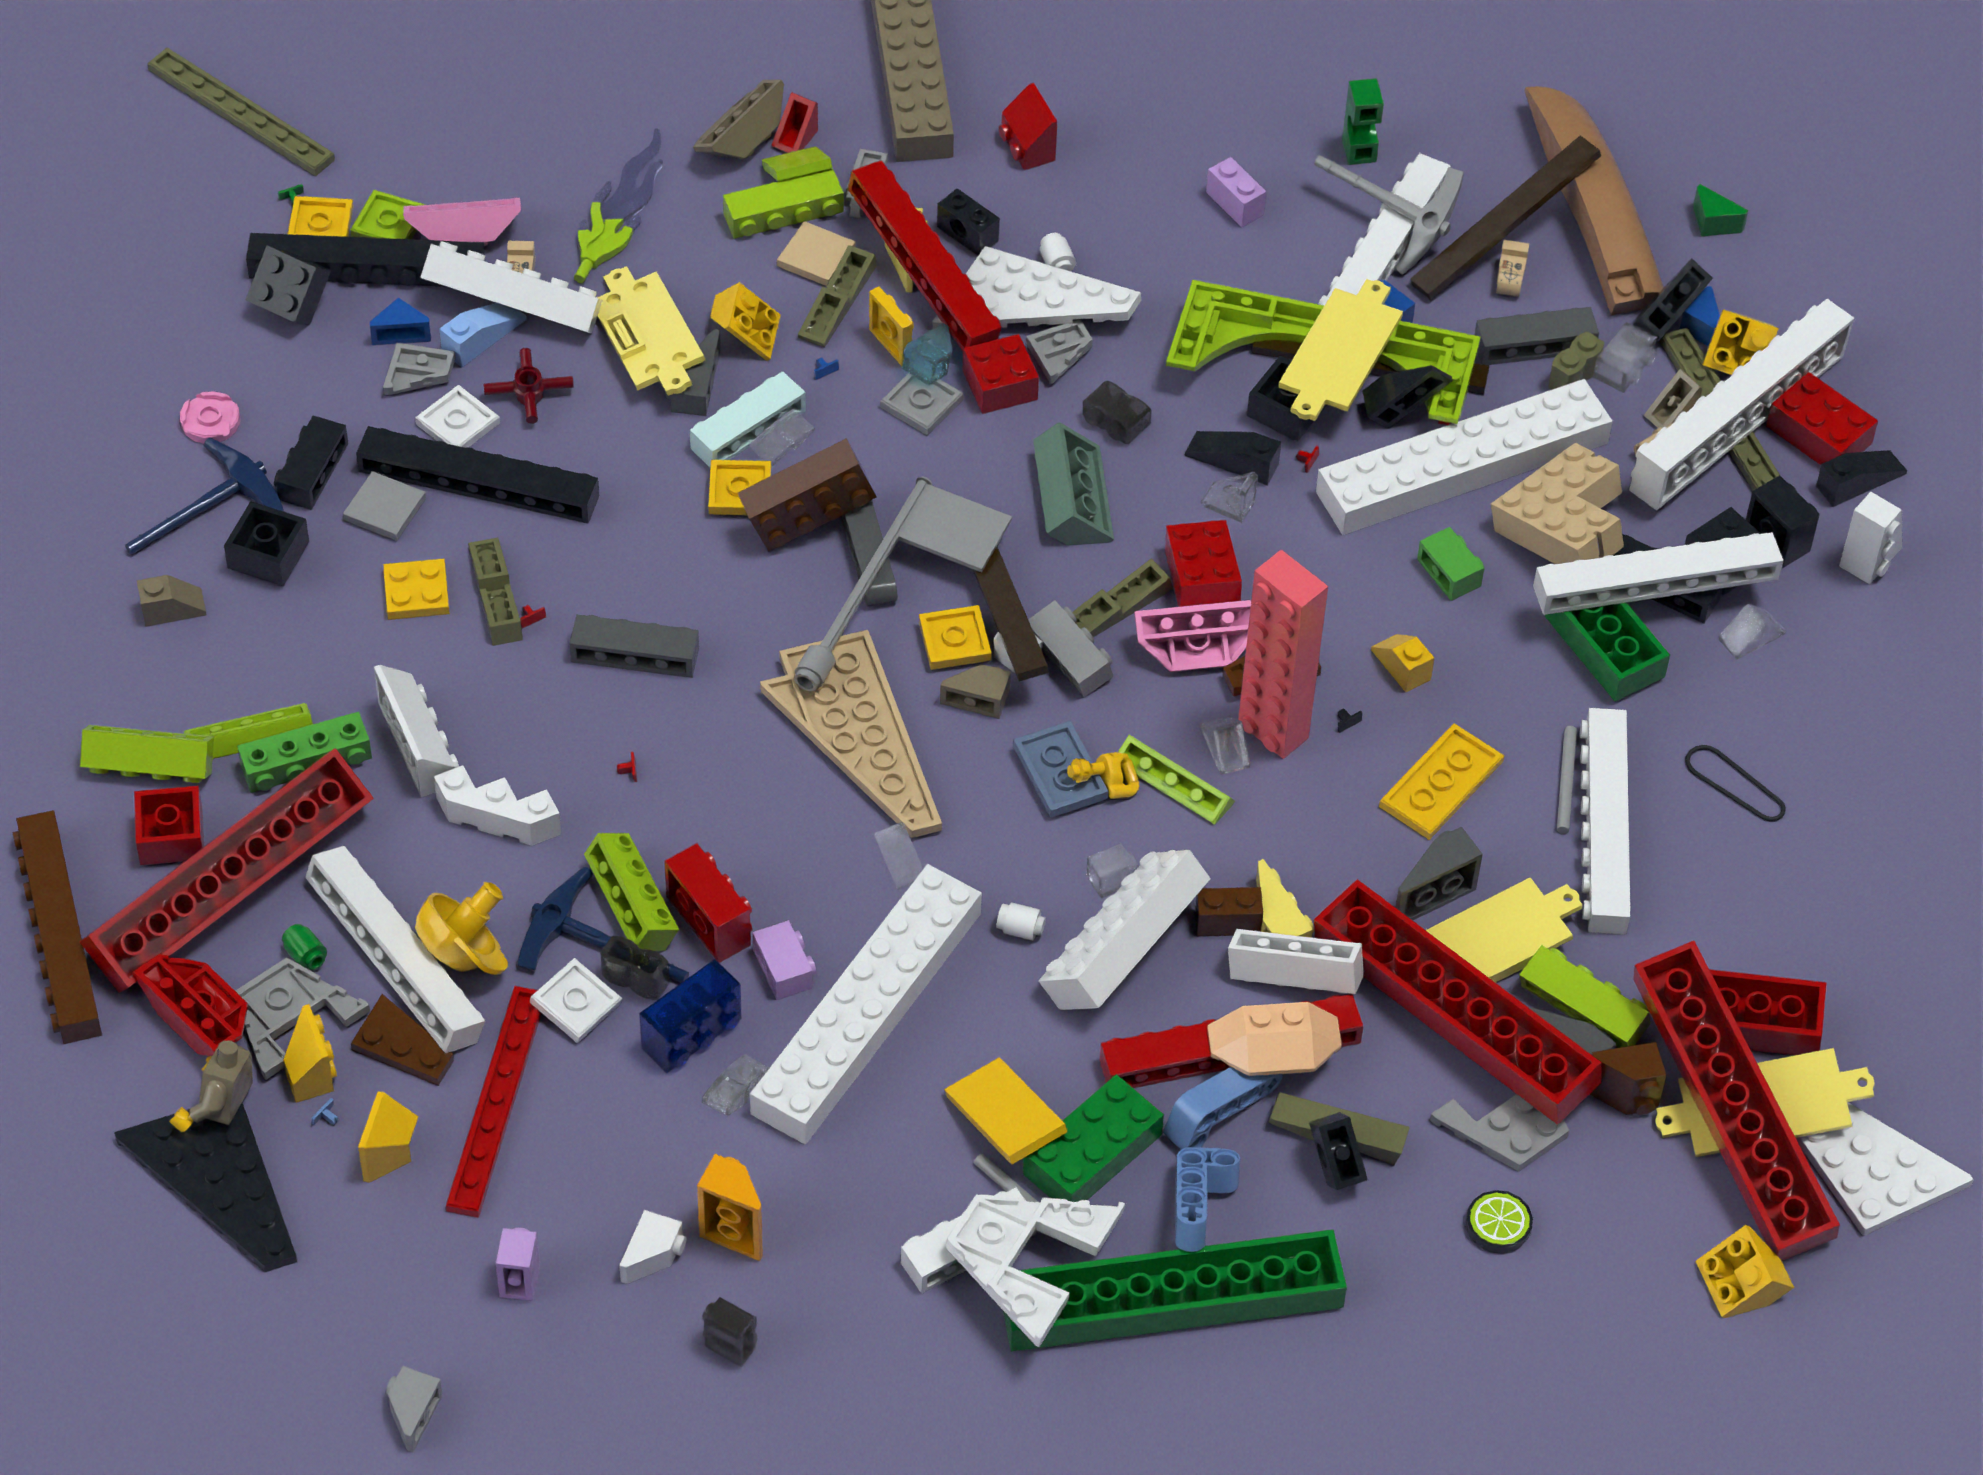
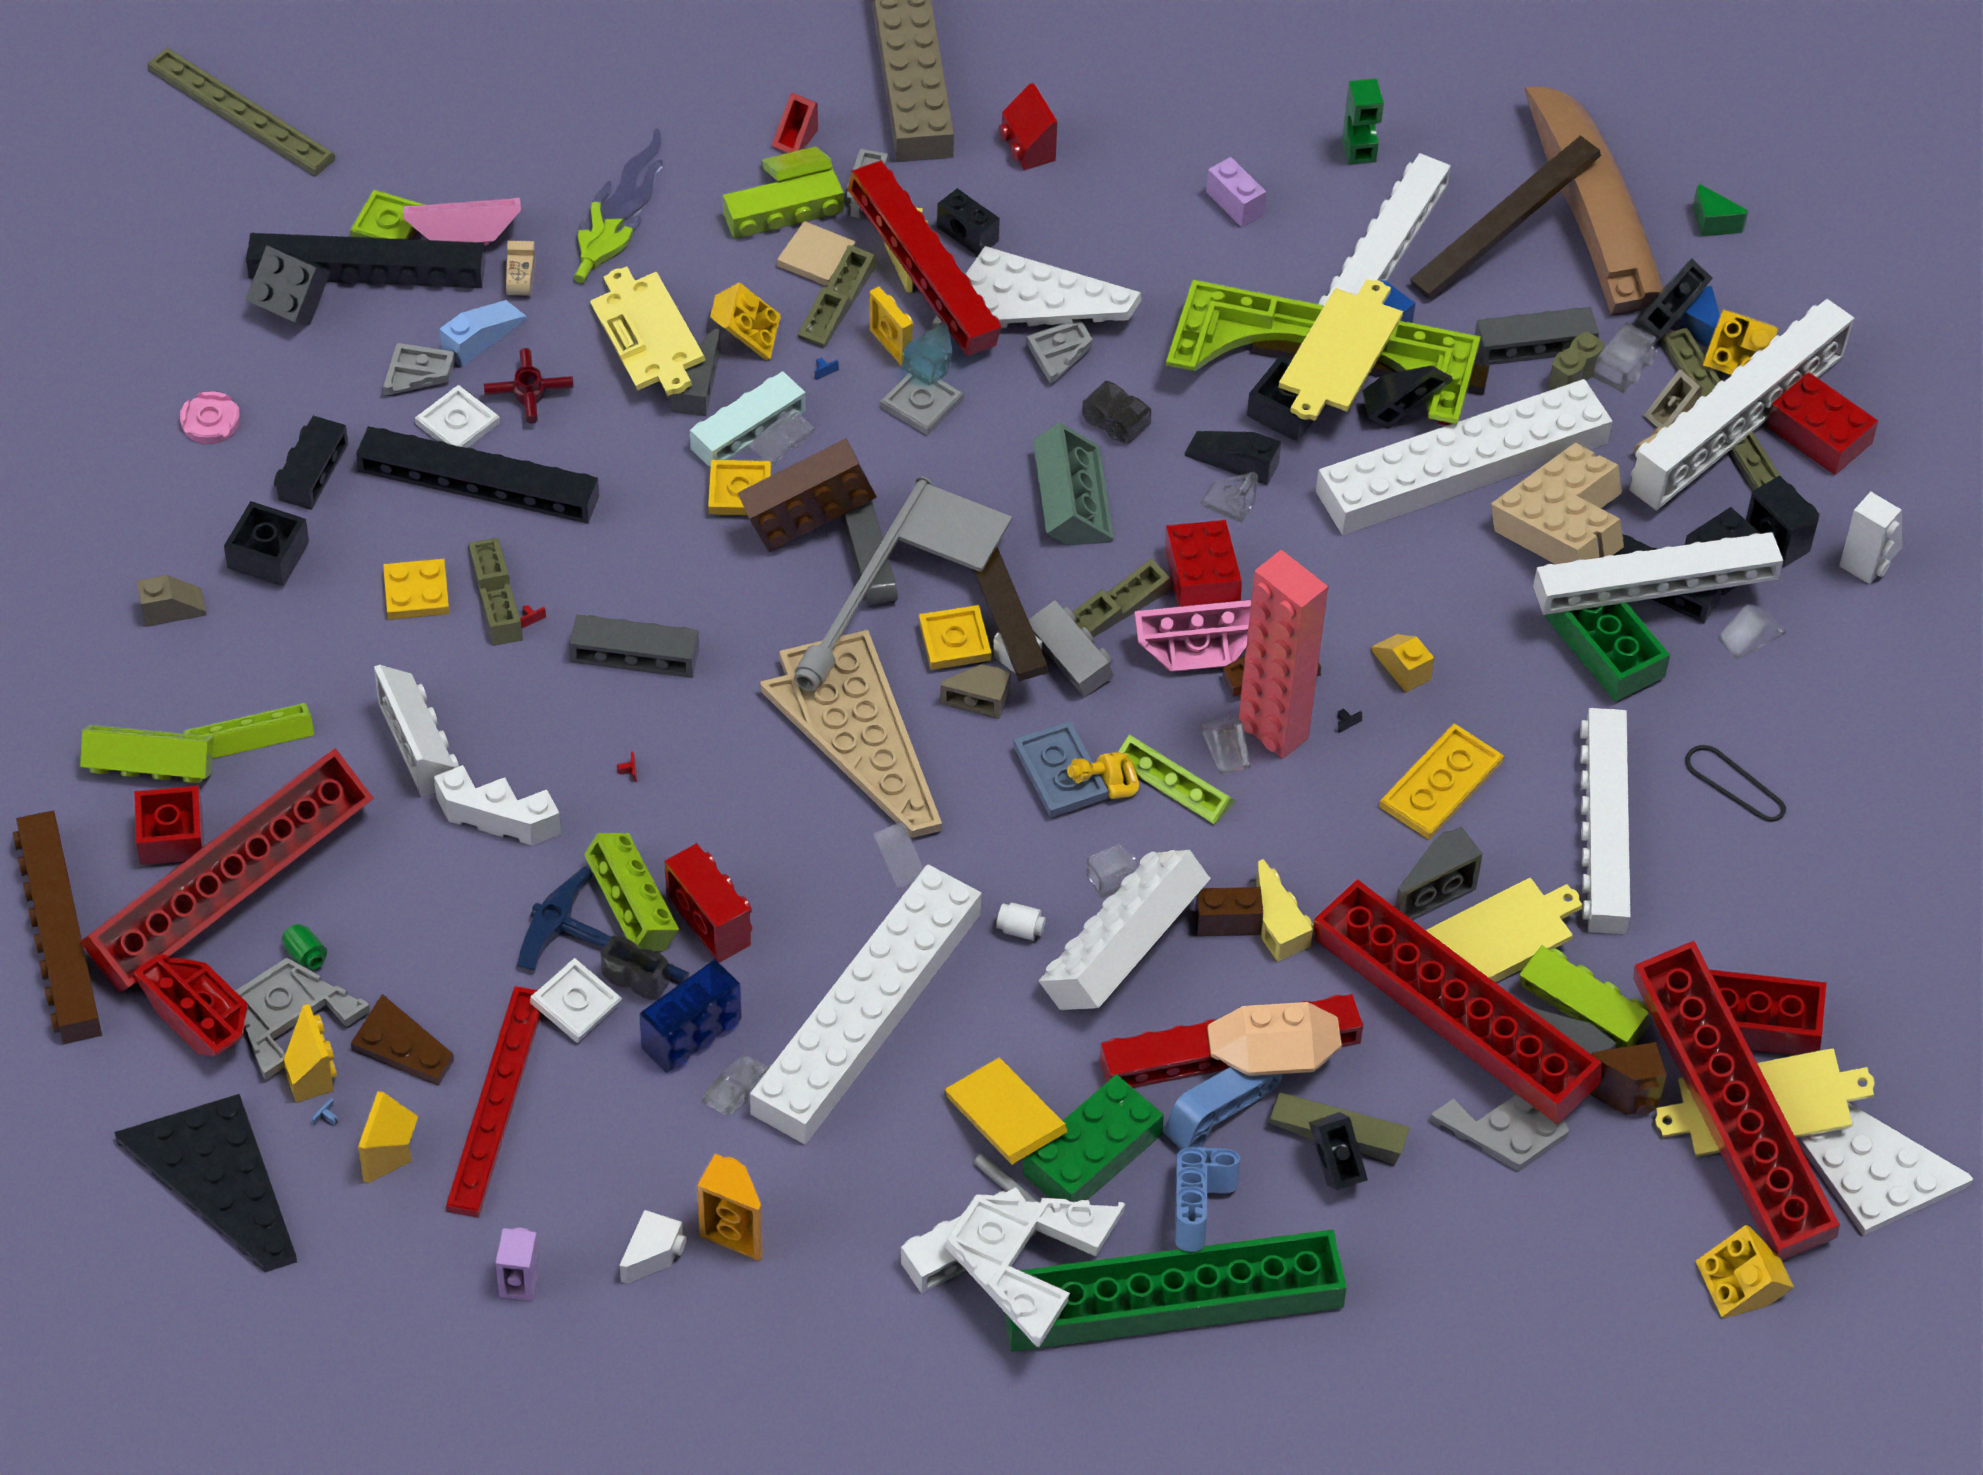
(223, 1087): dark tan torso -> none
(244, 476): dark blue piece -> none
(287, 754): bright green brick -> none
(290, 193): green piece -> none
(321, 216): yellow plate -> none
(384, 506): light grey tile -> none
(395, 949): white brick -> none
(400, 325): blue slope -> none
(412, 1403): light grey slope -> none
(458, 931): yellow piece -> none
(510, 288): white brick -> none
(729, 1331): clear smoke brick -> none
(745, 123): dark tan wedge -> none
(783, 959): lavender brick -> none
(1000, 373): red brick -> none
(1057, 252): white brick -> none
(1296, 961): white brick -> none
(1308, 458): red piece -> none
(1429, 221): light grey piece -> none
(1450, 563): bright green brick -> none
(1499, 1221): tile -> none
(1512, 267): tan leg -> none
(1566, 781): light grey bar -> none
(1857, 474): black slope -> none

